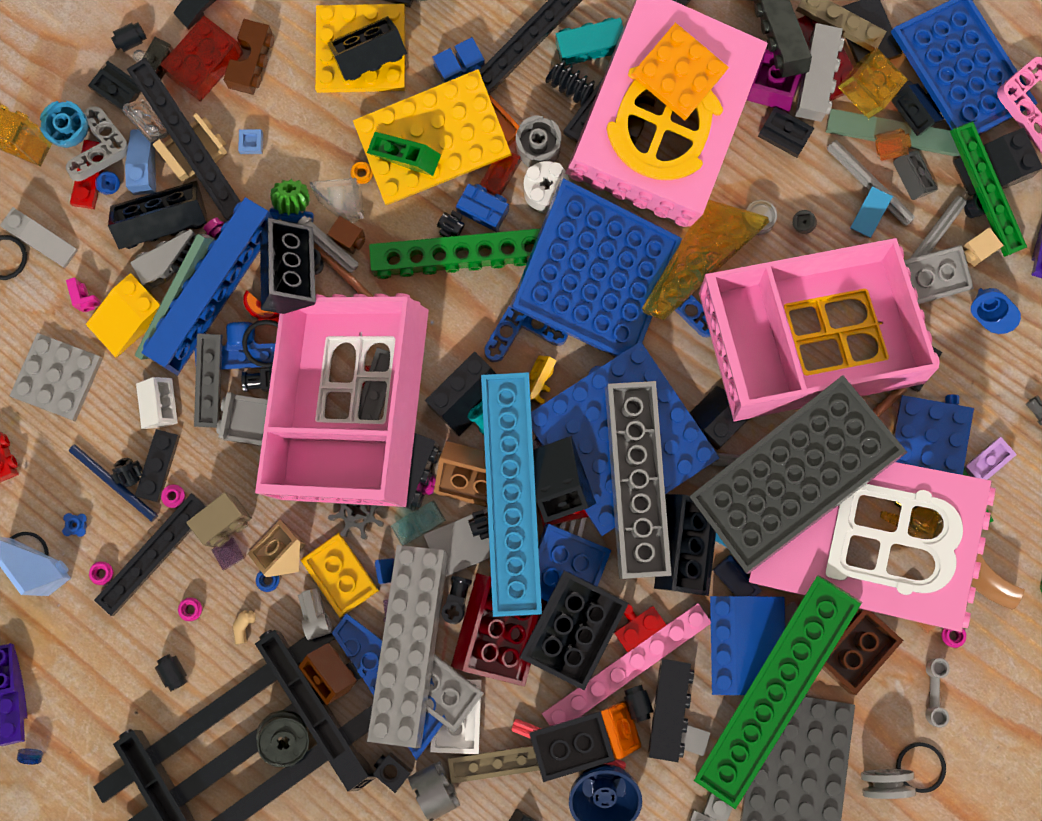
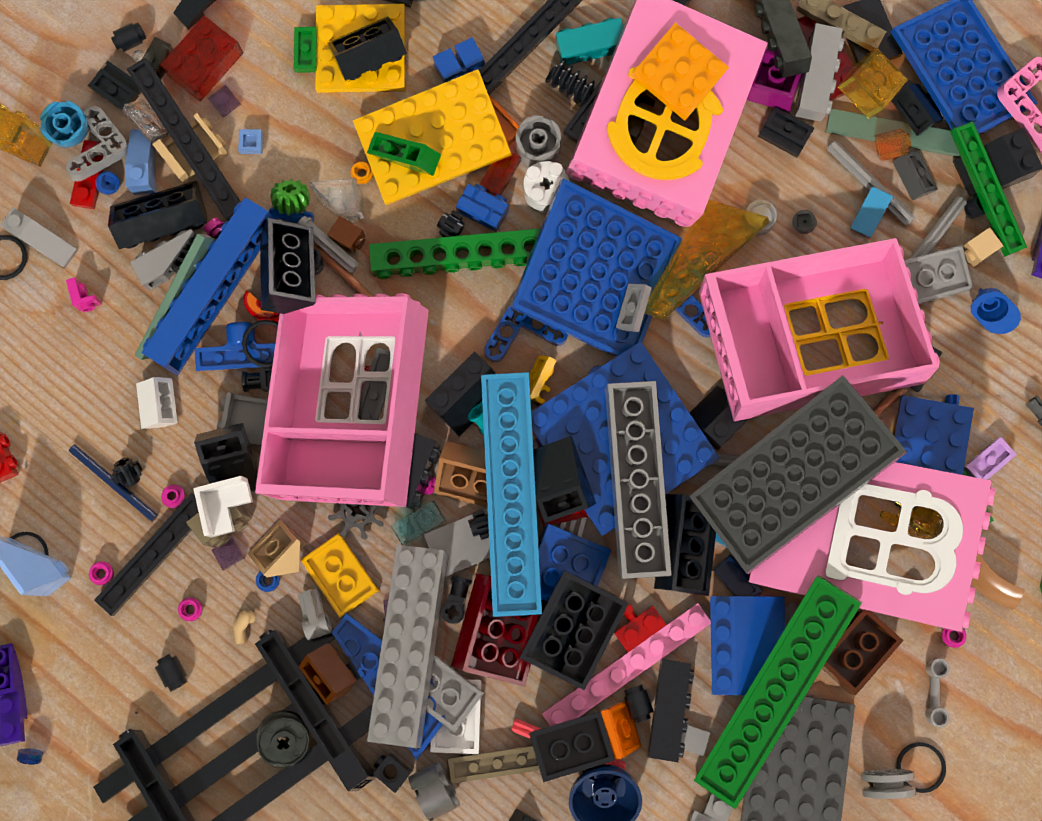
(56, 377): light grey plate -> none
(80, 520): blue plate -> none
(124, 315): yellow slope -> none
(157, 465): black plate -> none
(208, 380): dark grey plate -> none
(215, 503): none -> white panel
(224, 101): none -> plate
(226, 454): none -> black slope
(246, 74): reddish brown arch -> none
(305, 49): none -> green plate
(384, 570): blue slope -> none
(633, 307): none -> light grey plate

